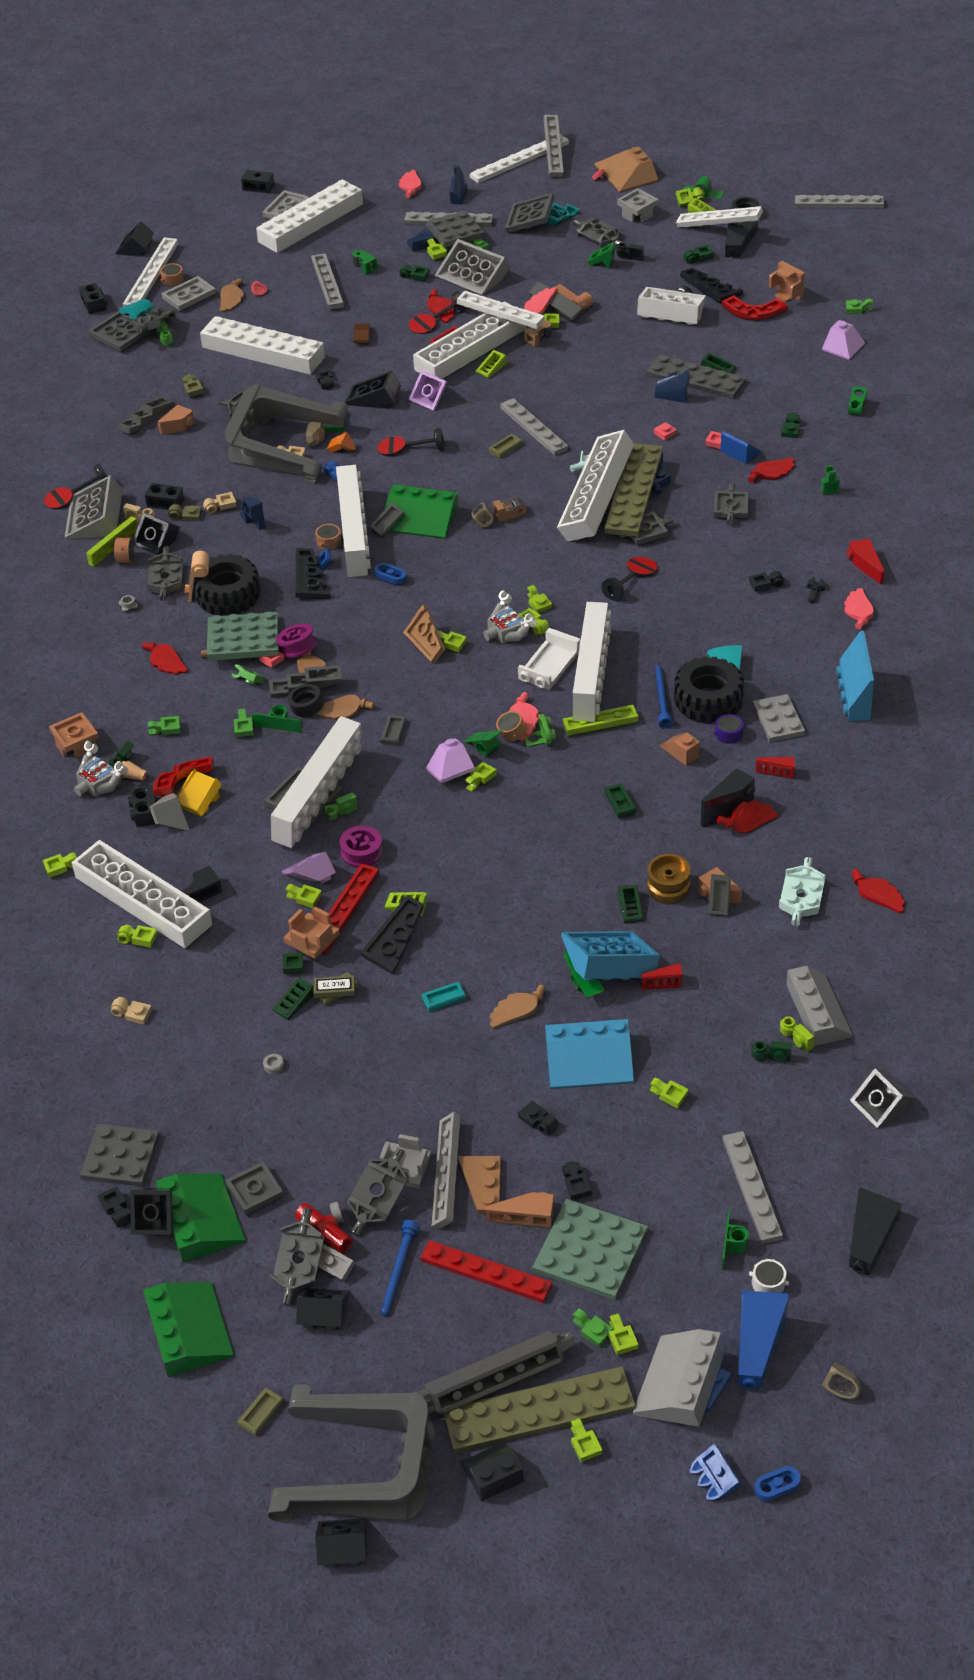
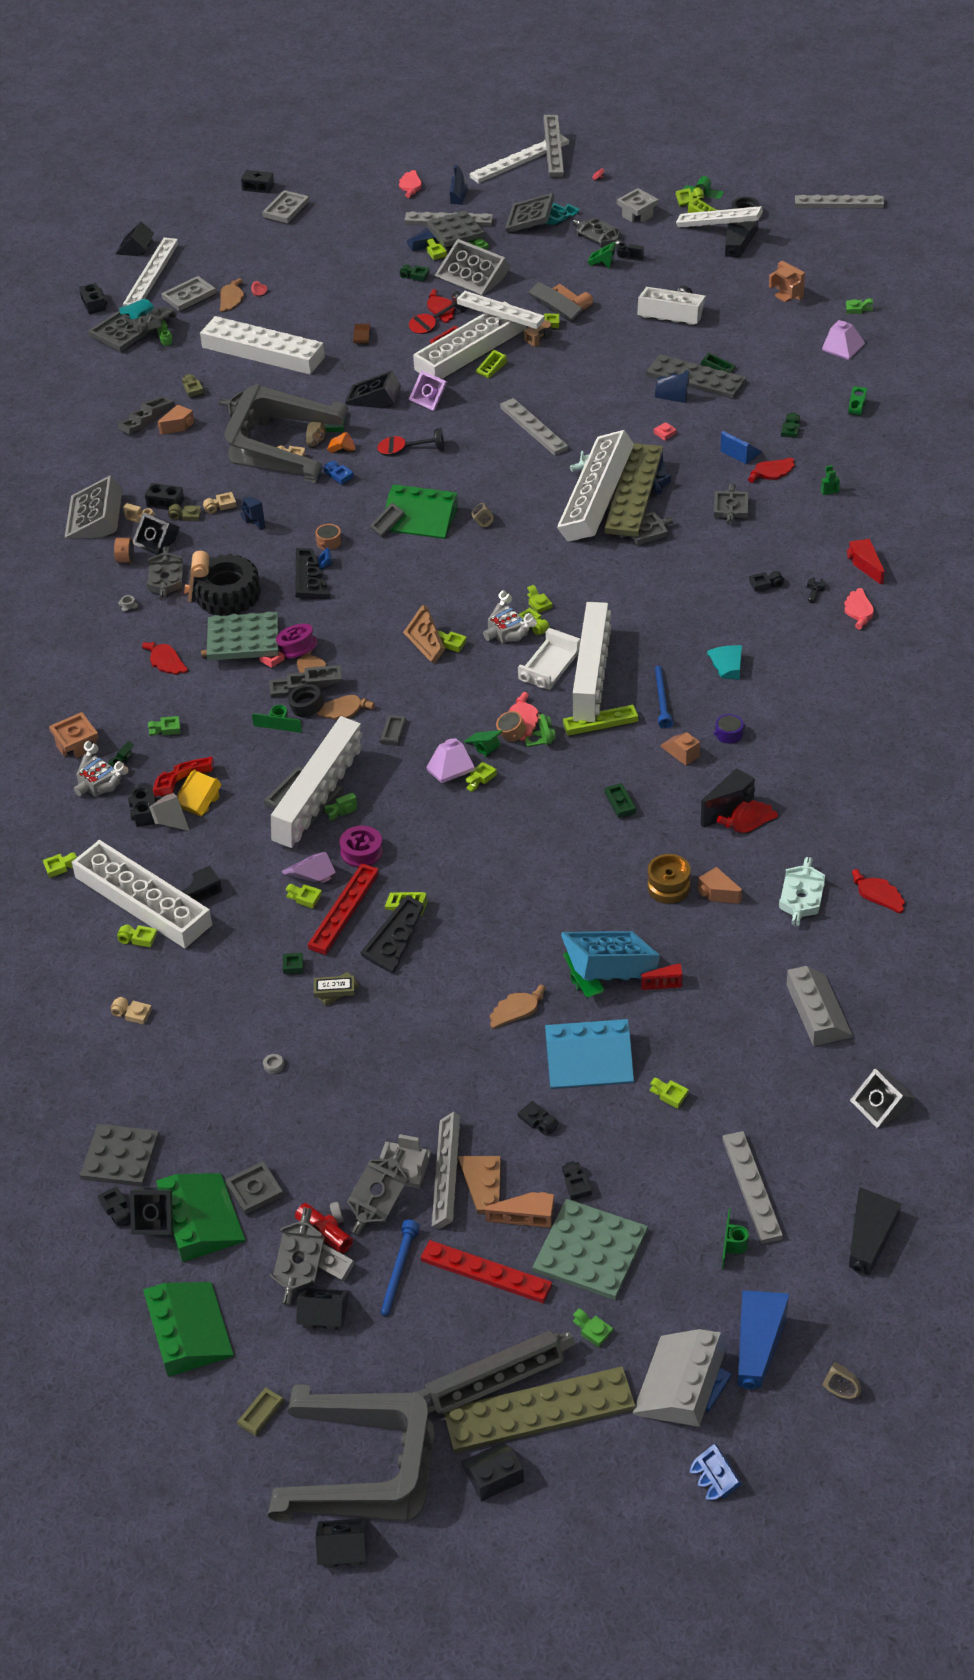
(62, 496): piece -> none
(106, 545): lime plate -> none
(134, 772): light nougat cone -> none
(172, 274): nougat piece -> none
(243, 725): bright green plate -> none
(251, 676): bright green plate -> none
(300, 988): dark green slope -> none
(309, 216): white brick -> none
(311, 932): nougat panel -> none
(324, 377): black plate -> none
(327, 281): light grey plate -> none
(353, 521): white brick -> none
(364, 260): green leg -> none
(390, 573): blue plate -> none
(443, 996): teal tile -> none
(505, 446): olive tile -> none
(509, 509): medium nougat leg -> none
(540, 301): coral animal -> none
(584, 1442): lime plate -> none
(621, 1337): lime plate -> none
(628, 169): medium nougat slope -> none
(630, 890): dark green slope -> none
(642, 566): black piece -> none
(702, 253): dark green plate -> none
(708, 673): black tyre -> none
(710, 286): black wing -> none
(713, 440): coral plate -> none
(719, 894): dark grey tile -> none
(753, 312): red plate -> none
(769, 1276): piece -> none
(775, 1482): blue plate -> none
(777, 1051): dark green plate -> none
(778, 718): light grey plate -> none
(781, 766): red slope -> none
(801, 1035): lime plate -> none
(856, 680): dark azure slope -> none

